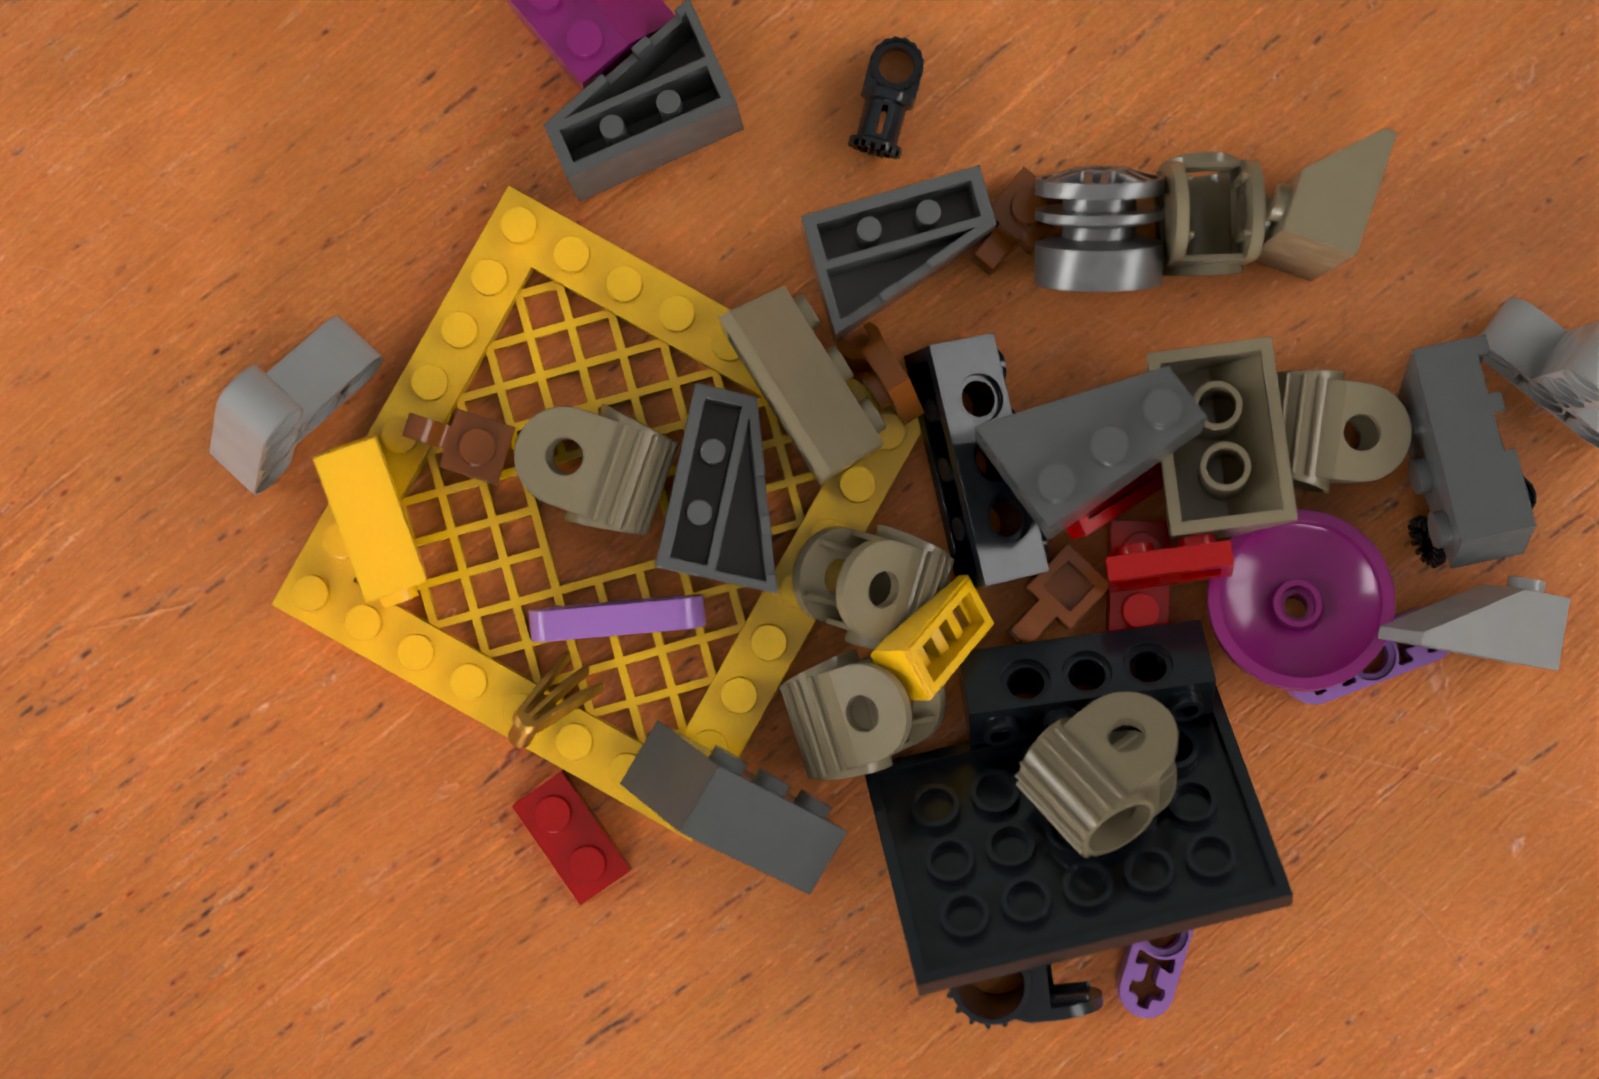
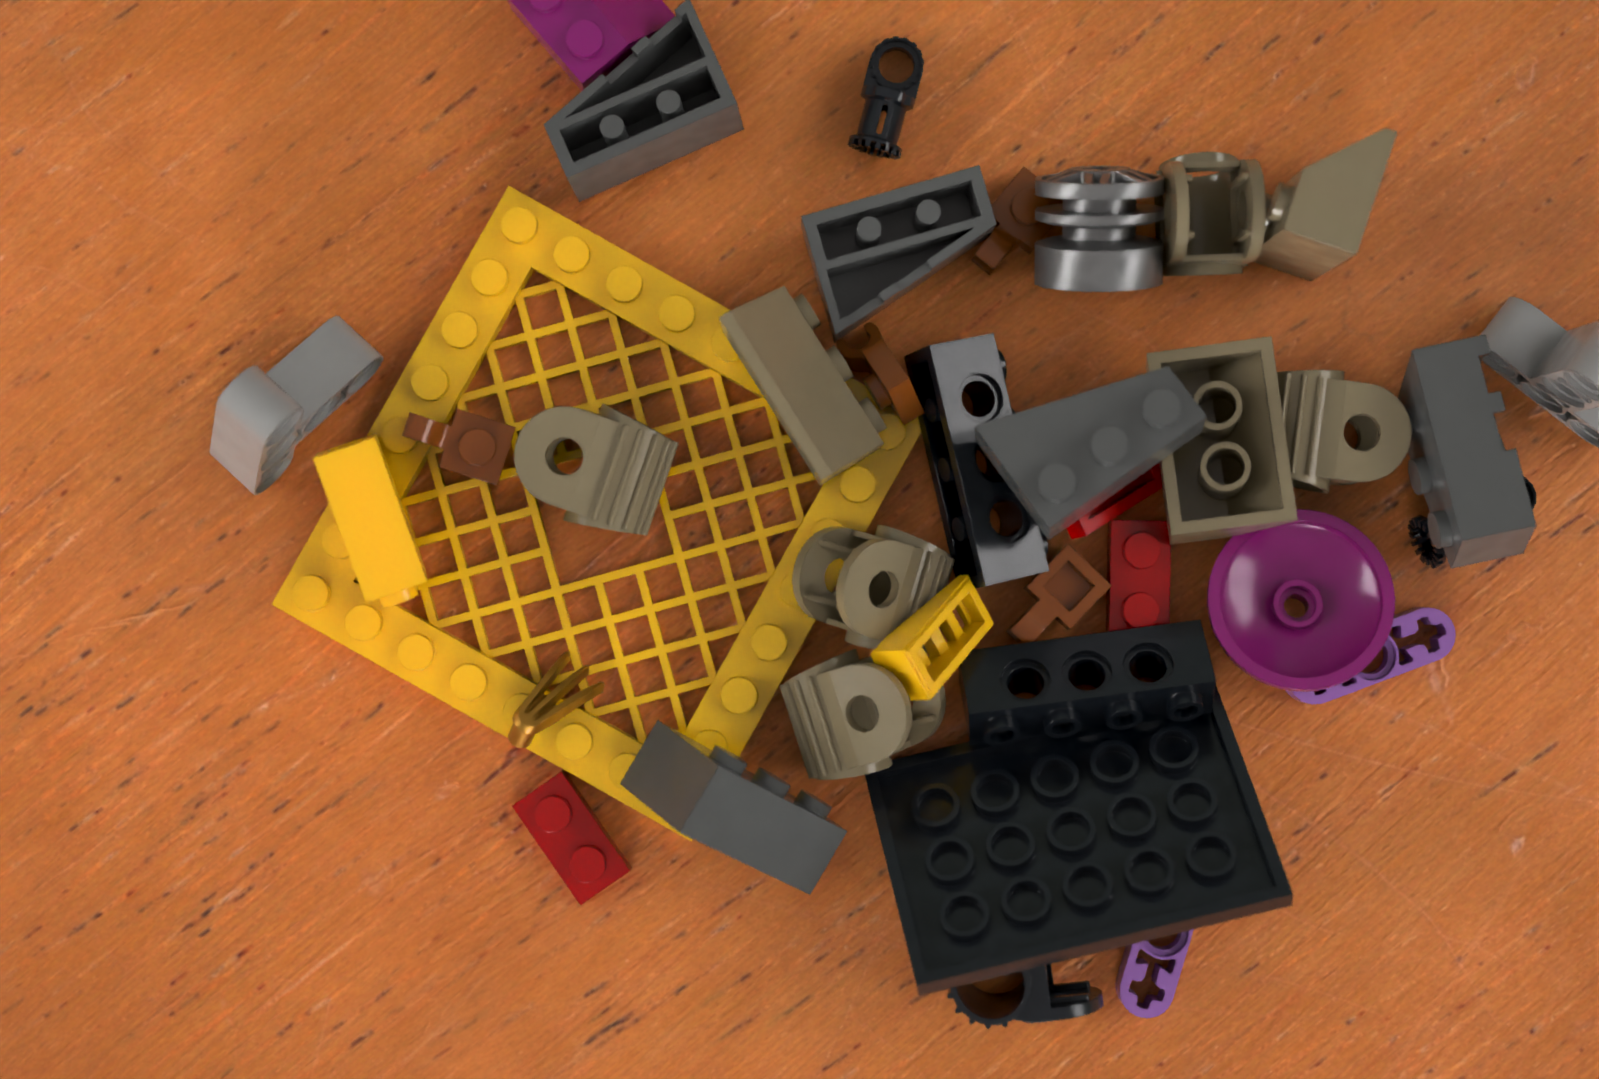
(617, 618): medium lavender beam -> none
(718, 498): dark grey wedge -> none
(1099, 782): dark tan piece -> none
(1194, 560): red plate -> none
(1492, 623): light grey slope -> none

